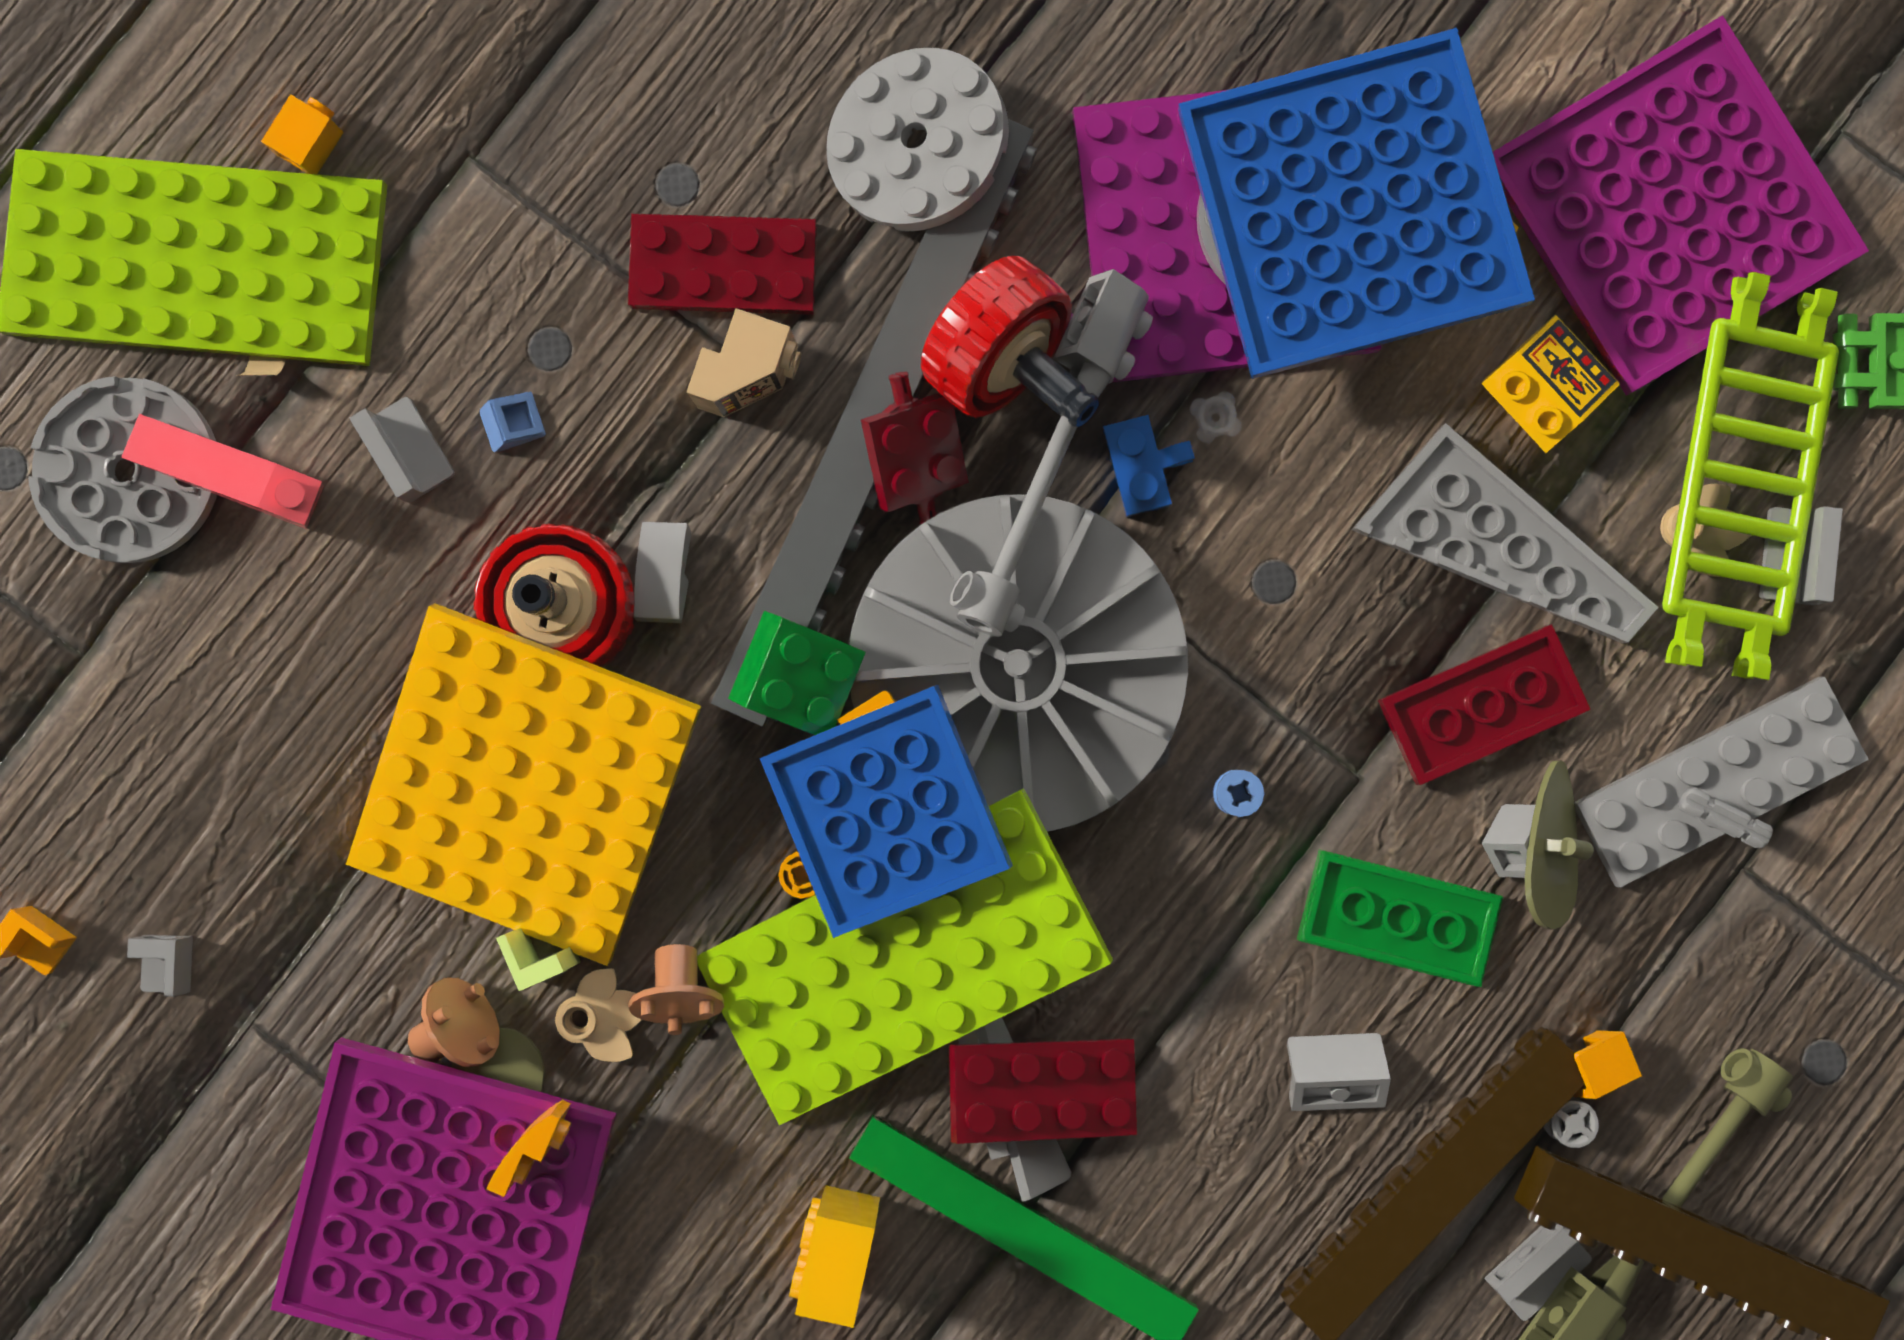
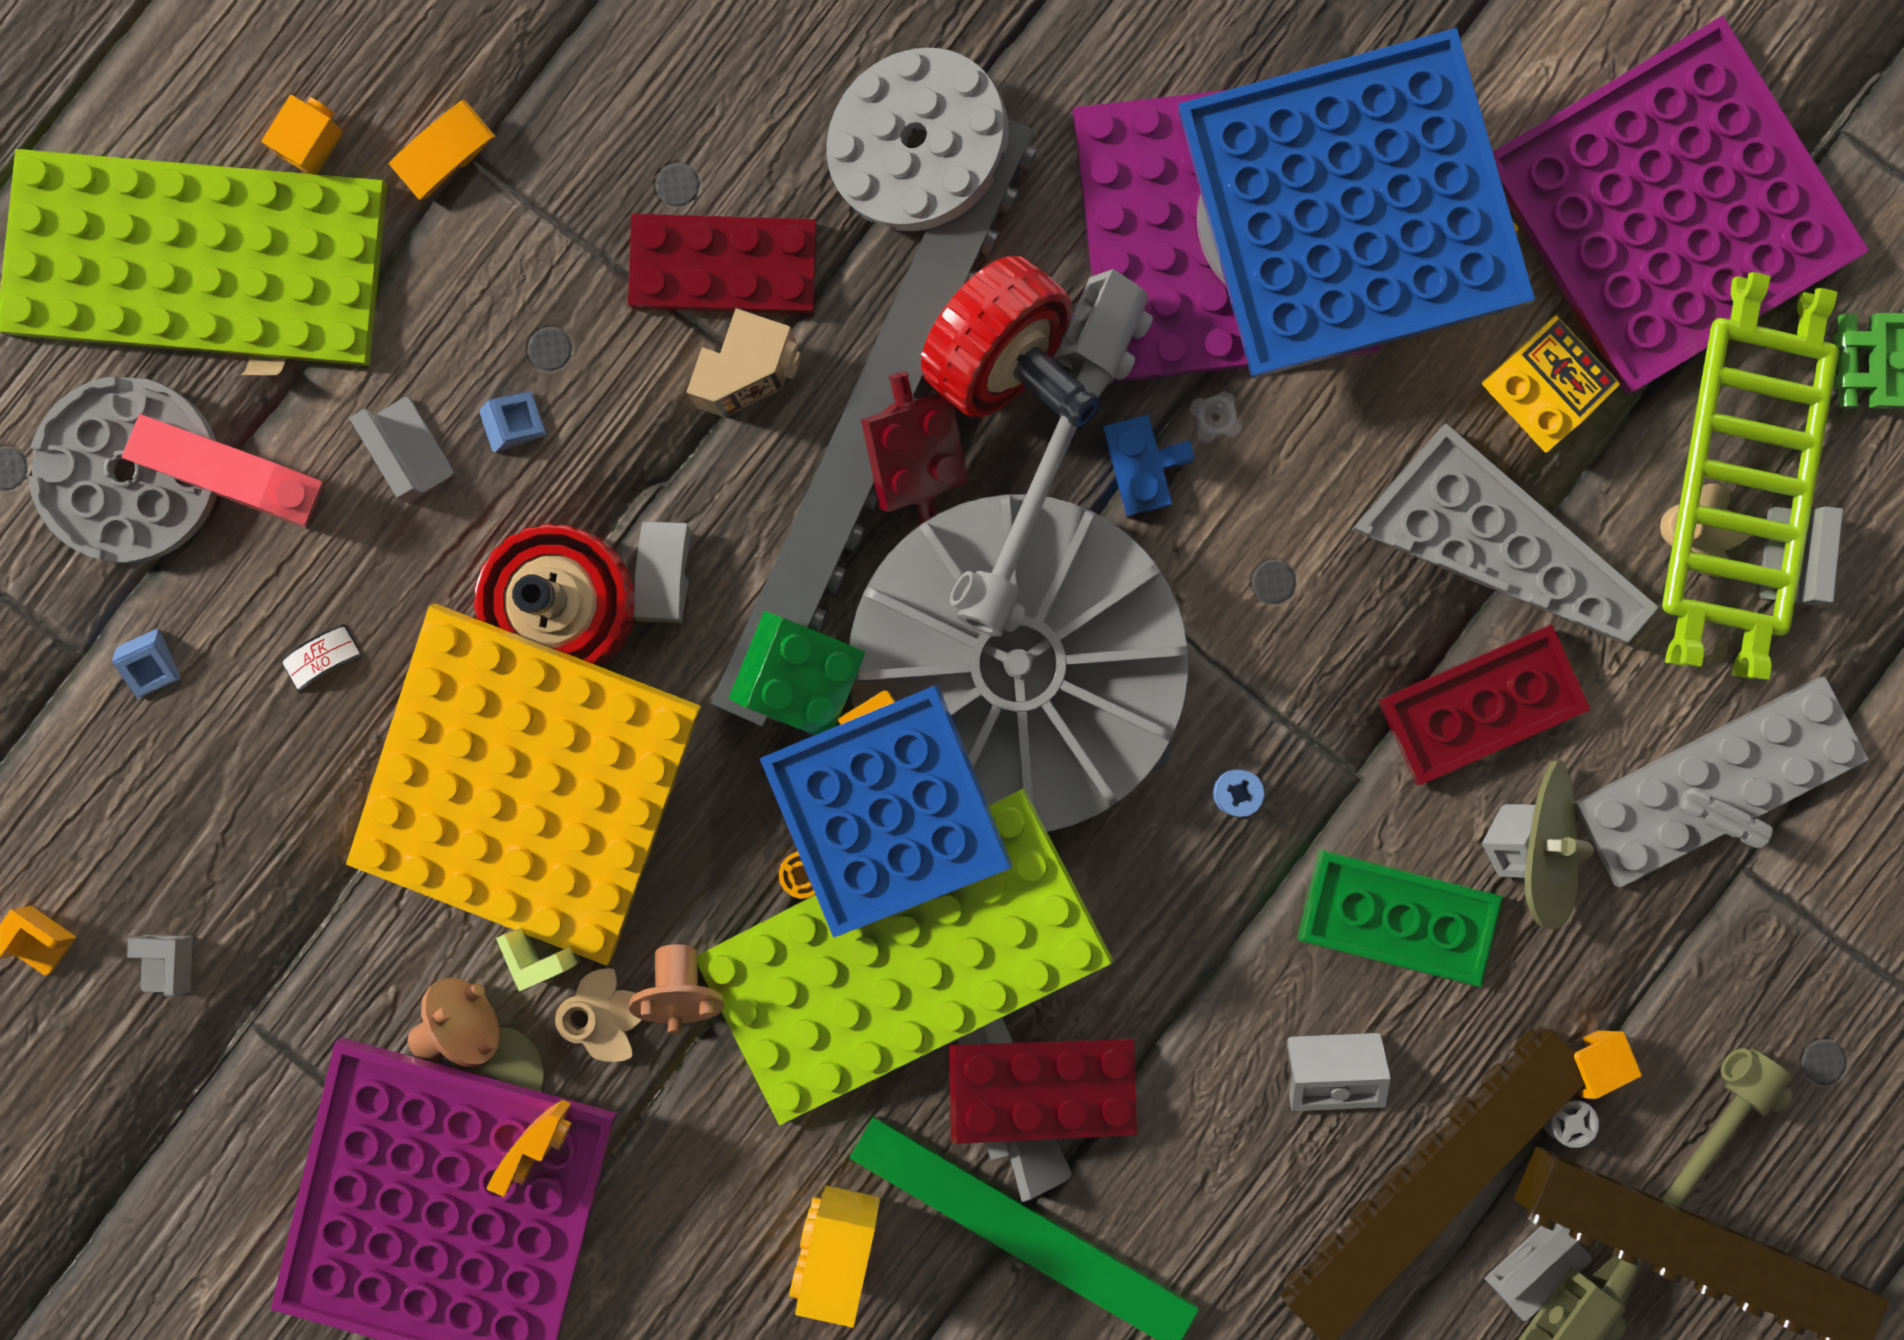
(146, 663): none -> medium blue slope
(320, 655): none -> white sticker
(441, 149): none -> light orange slope

